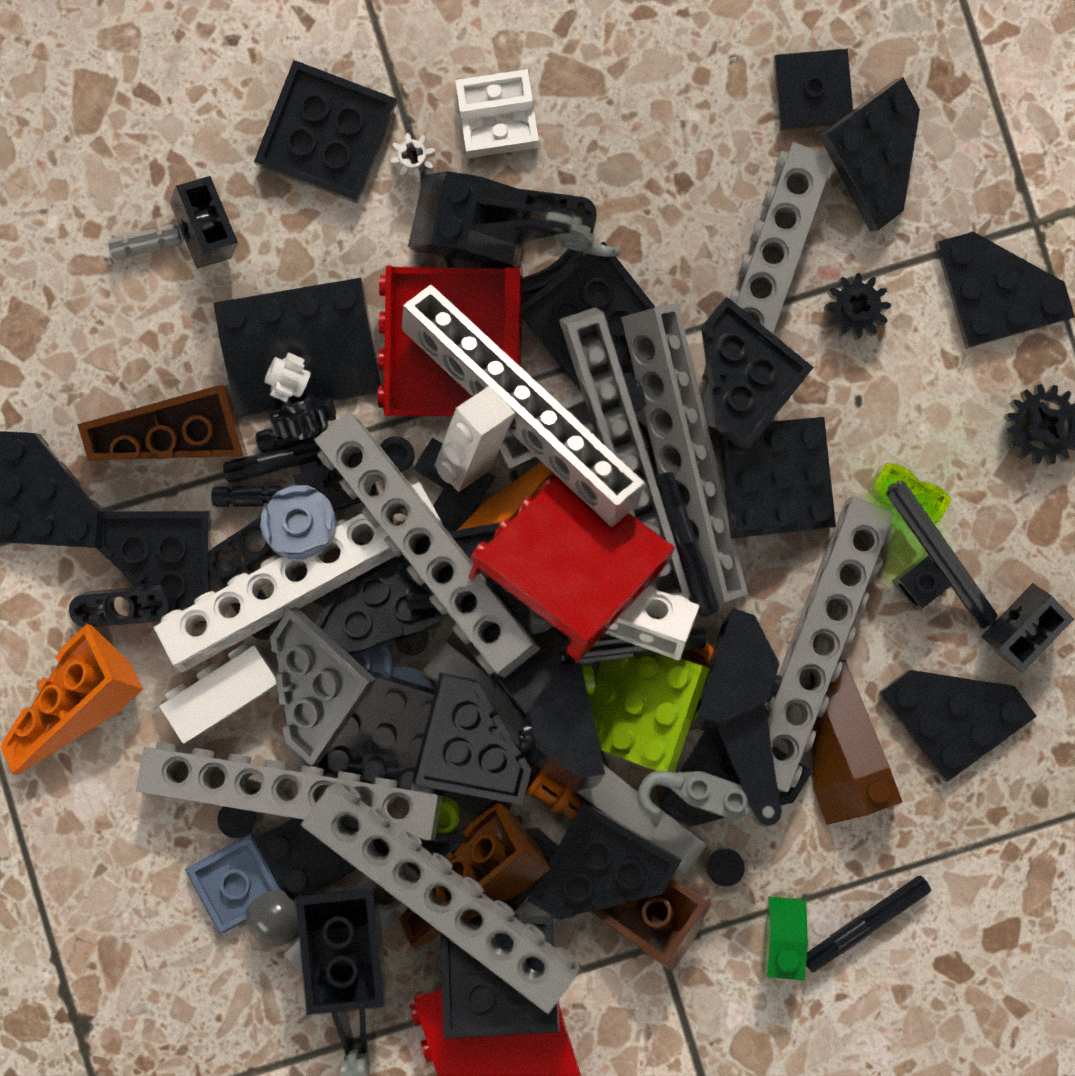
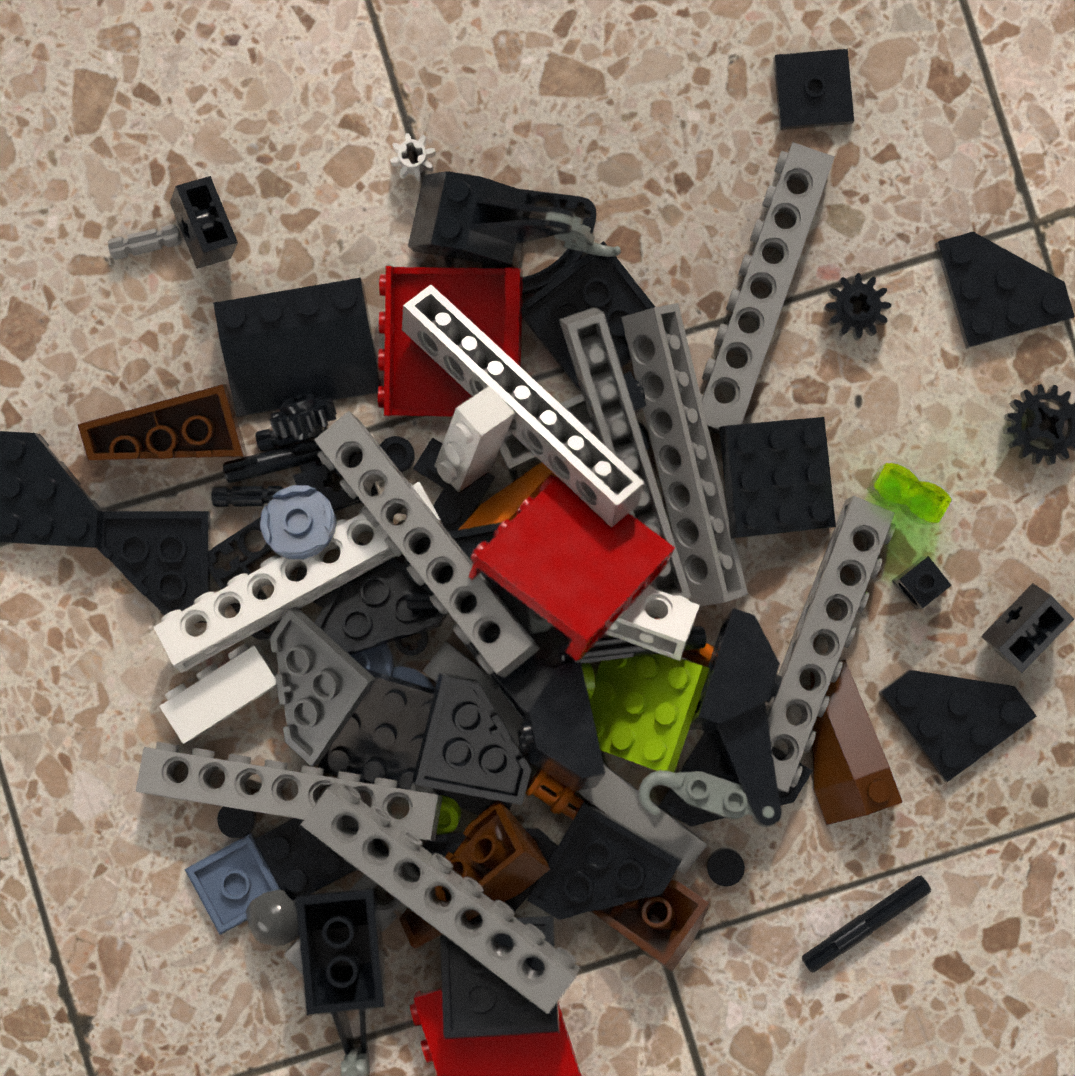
(81, 693): orange wedge -> none
(111, 617): black beam -> none
(287, 377): white gear -> none
(325, 131): black plate -> none
(497, 113): white slope -> none
(687, 545): black axle -> none
(747, 373): black plate -> none
(786, 938): green slope -> none
(875, 152): black plate -> none
(941, 554): black axle -> none

